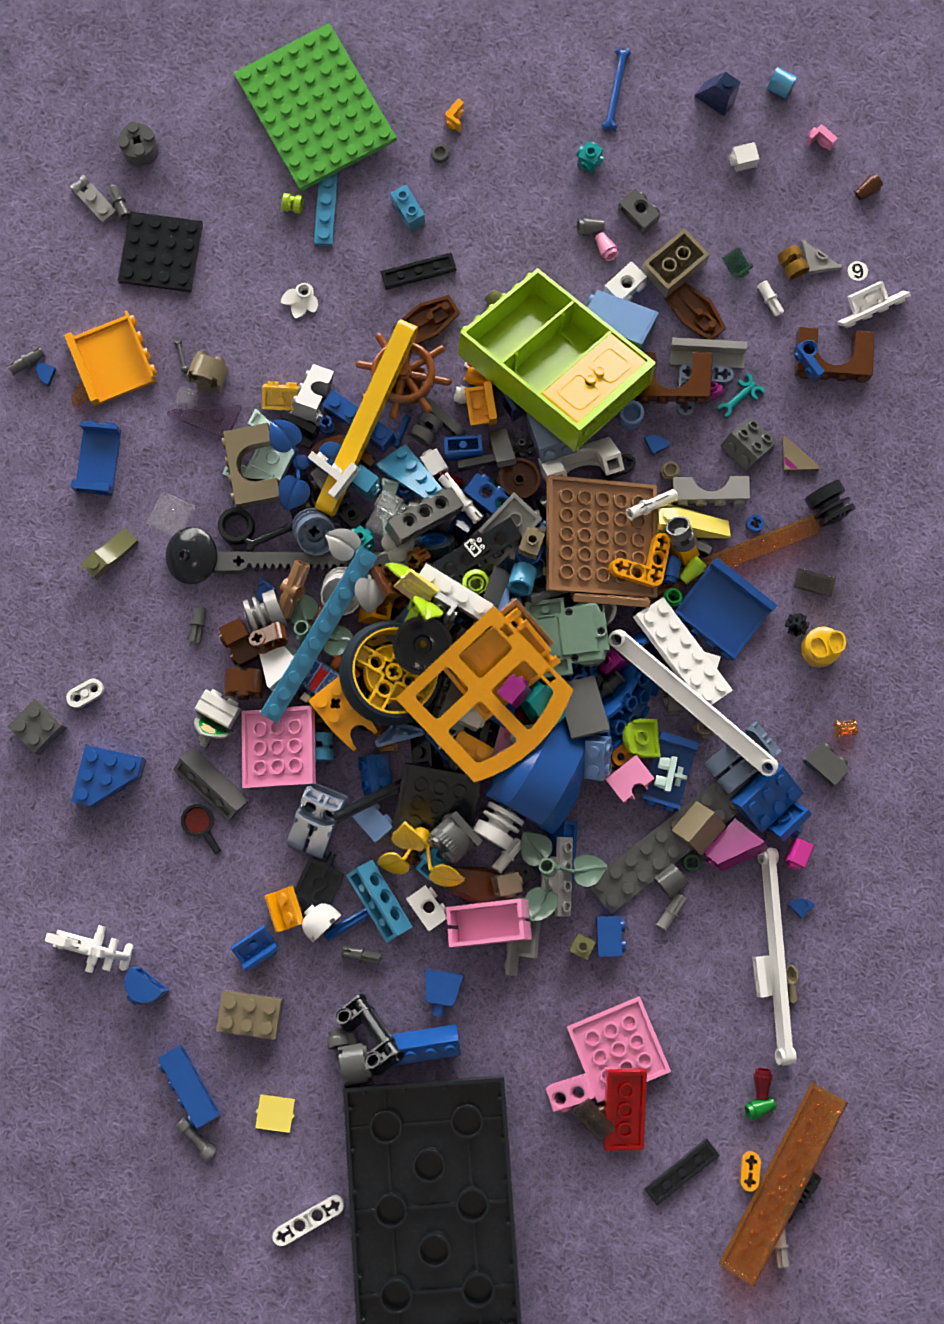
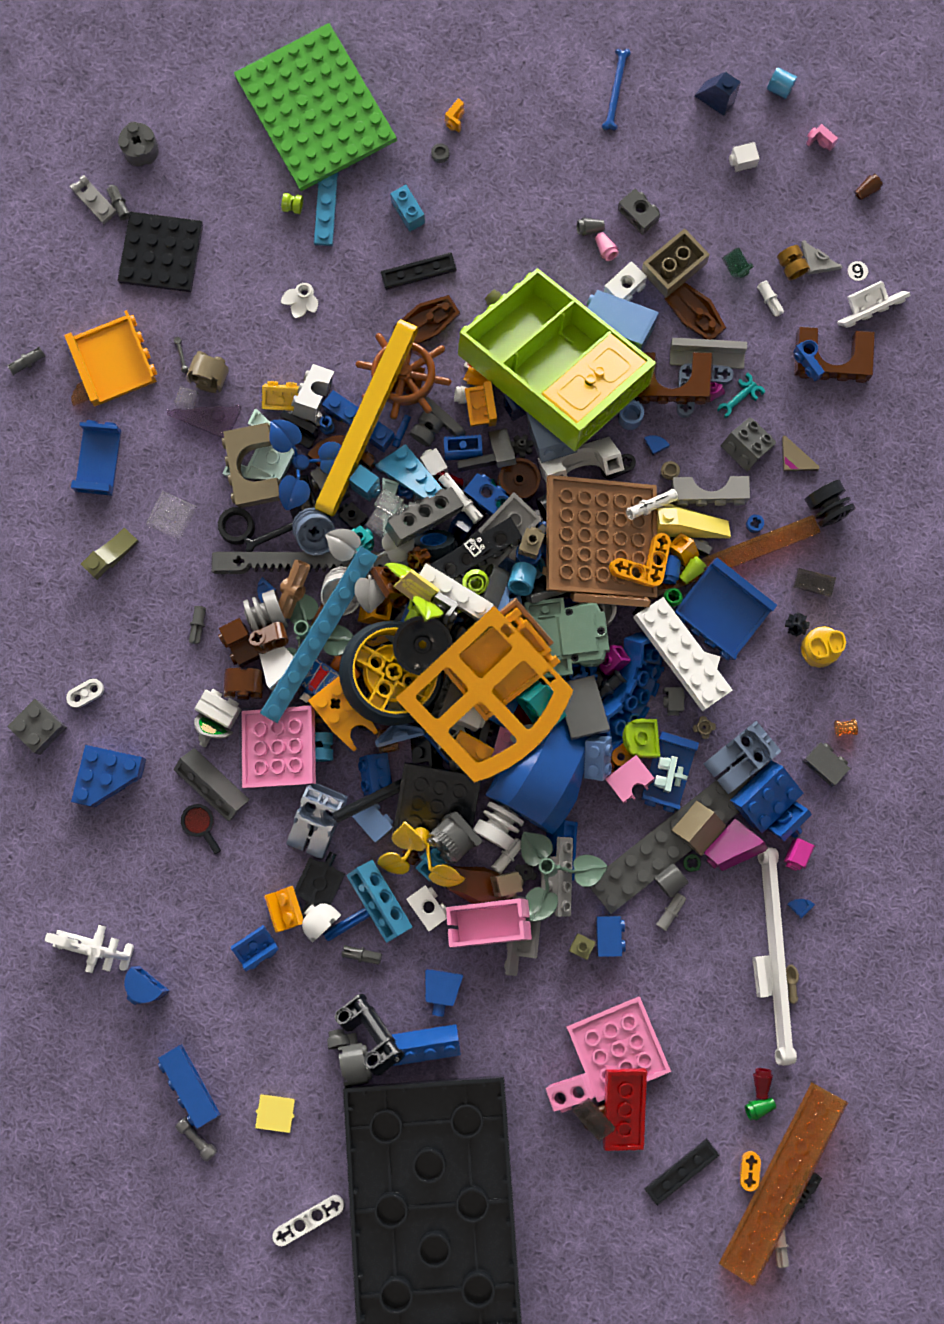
(45, 373): blue tile -> none
(199, 559): black dish -> none
(249, 1014): dark tan brick -> none
(343, 480): white bracket -> none
(515, 690): magenta brick -> none
(590, 156): teal brick -> none
(681, 534): dark grey wheel -> none
(693, 702): white piece -> none

